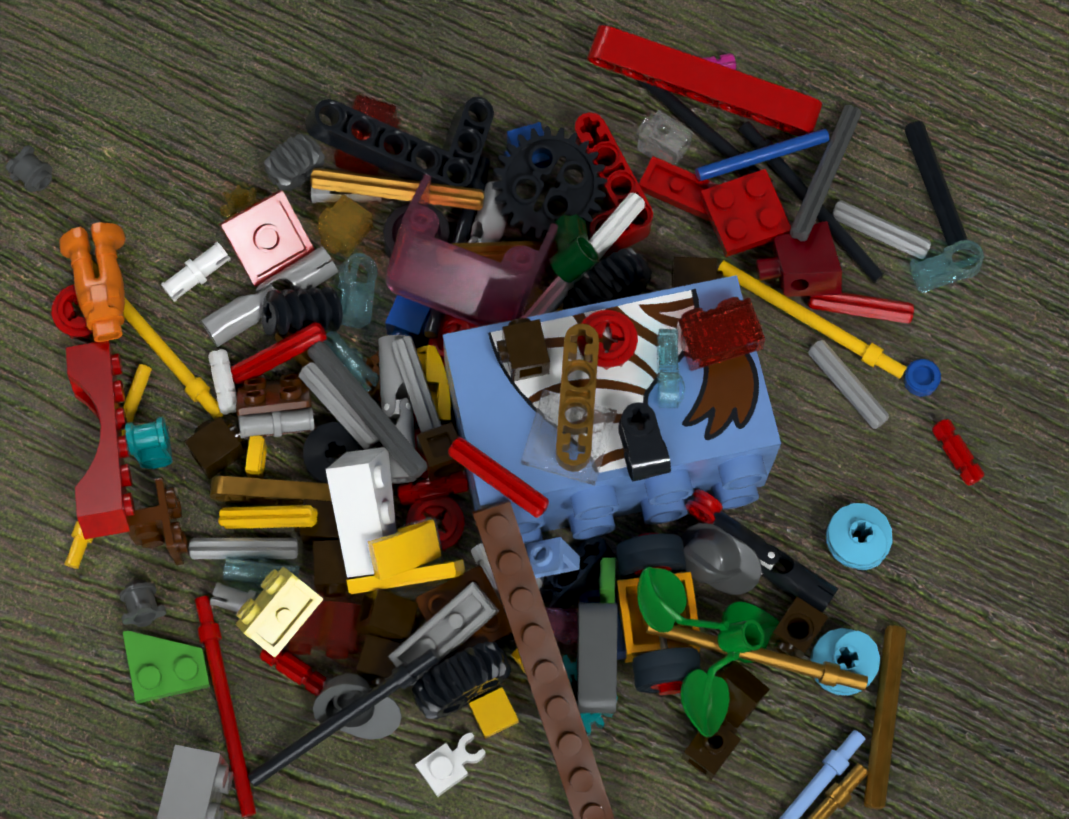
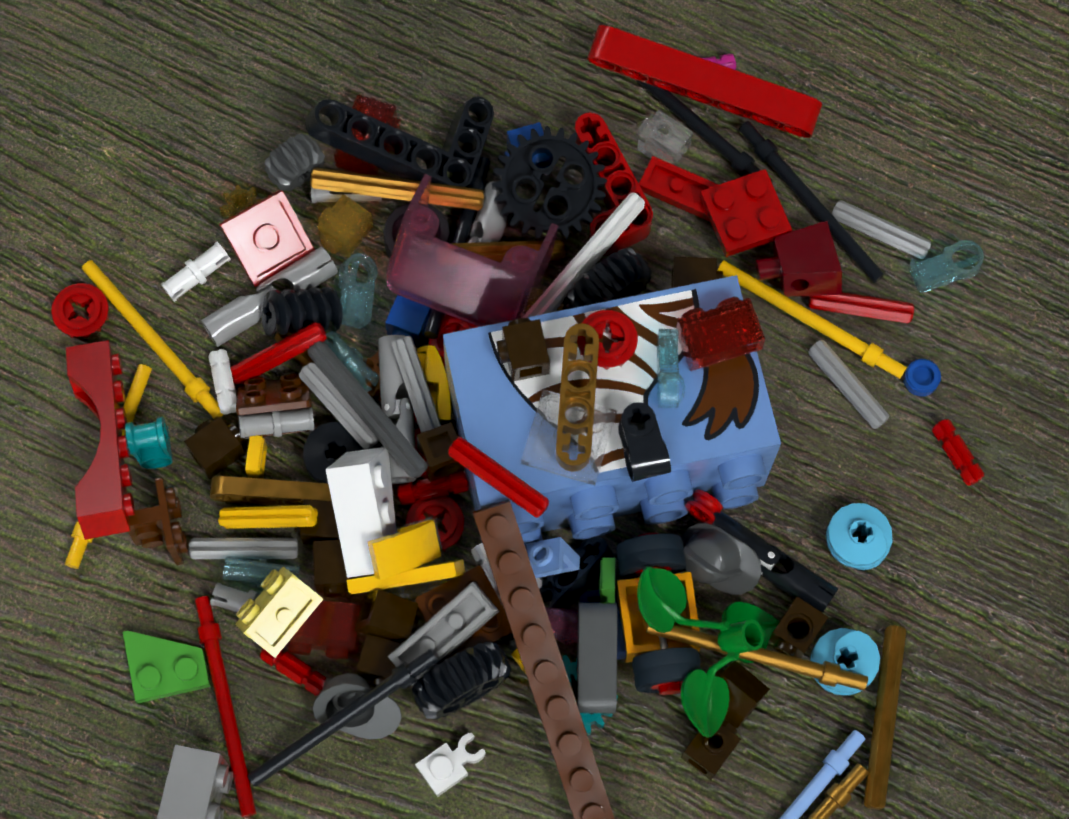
(30, 170): dark grey brick -> none
(101, 297): orange piece -> none
(140, 603): dark grey brick -> none
(493, 712): yellow tile -> none
(574, 250): dark green piece -> none
(762, 154): blue bar -> none
(825, 173): dark grey axle -> none
(935, 182): black axle -> none

